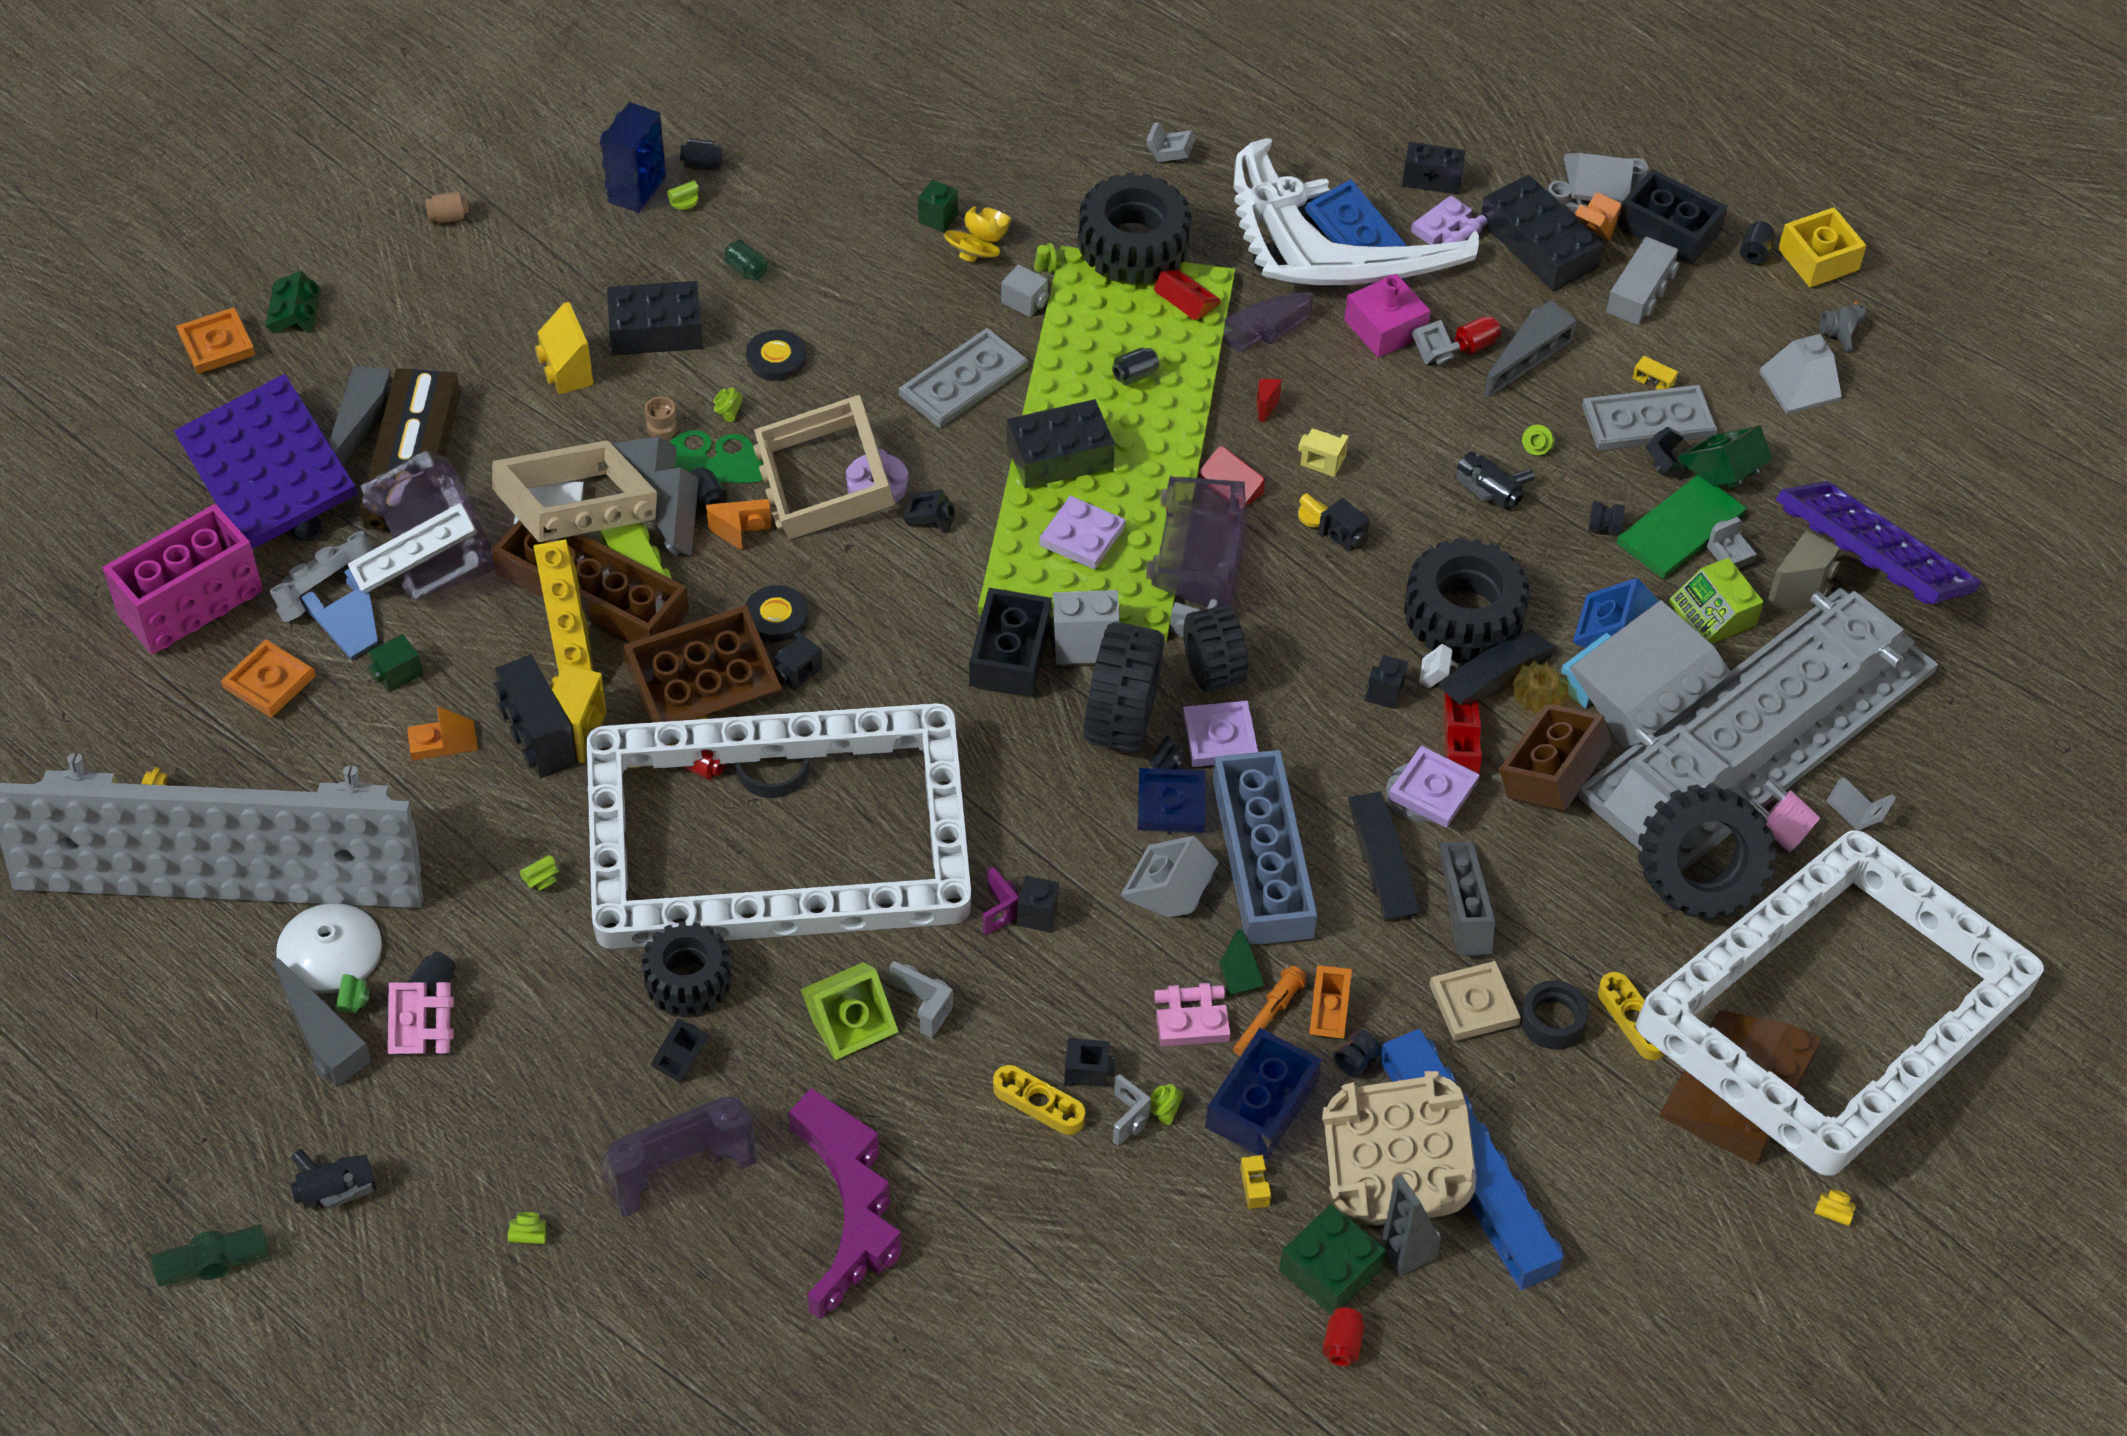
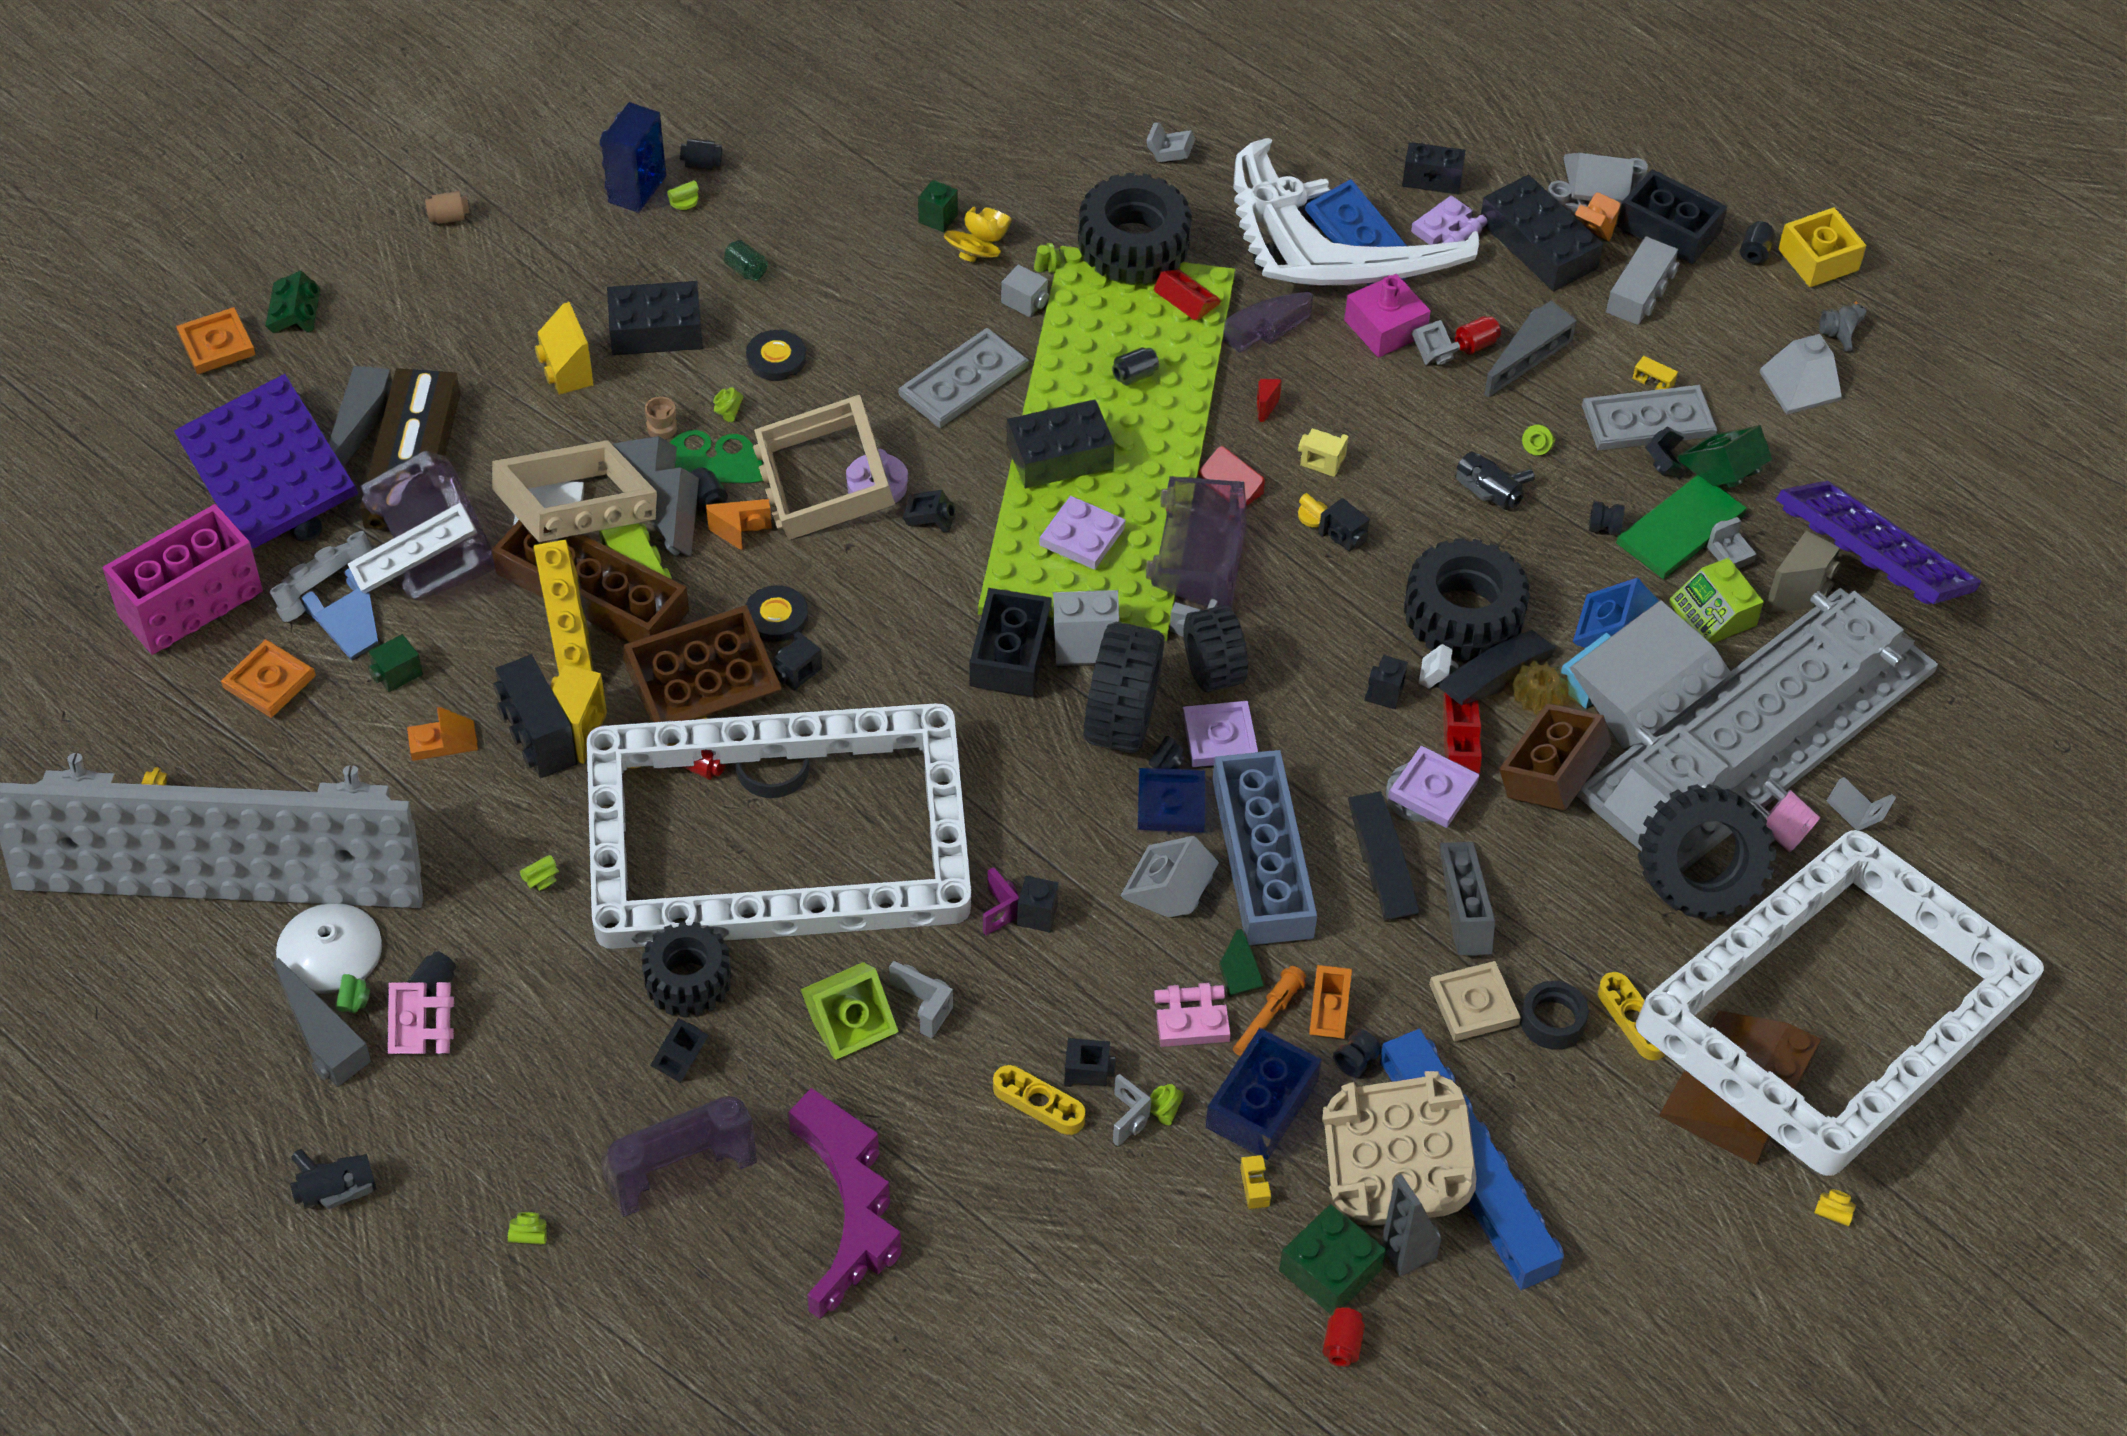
(210, 1255): clear green piece -> none

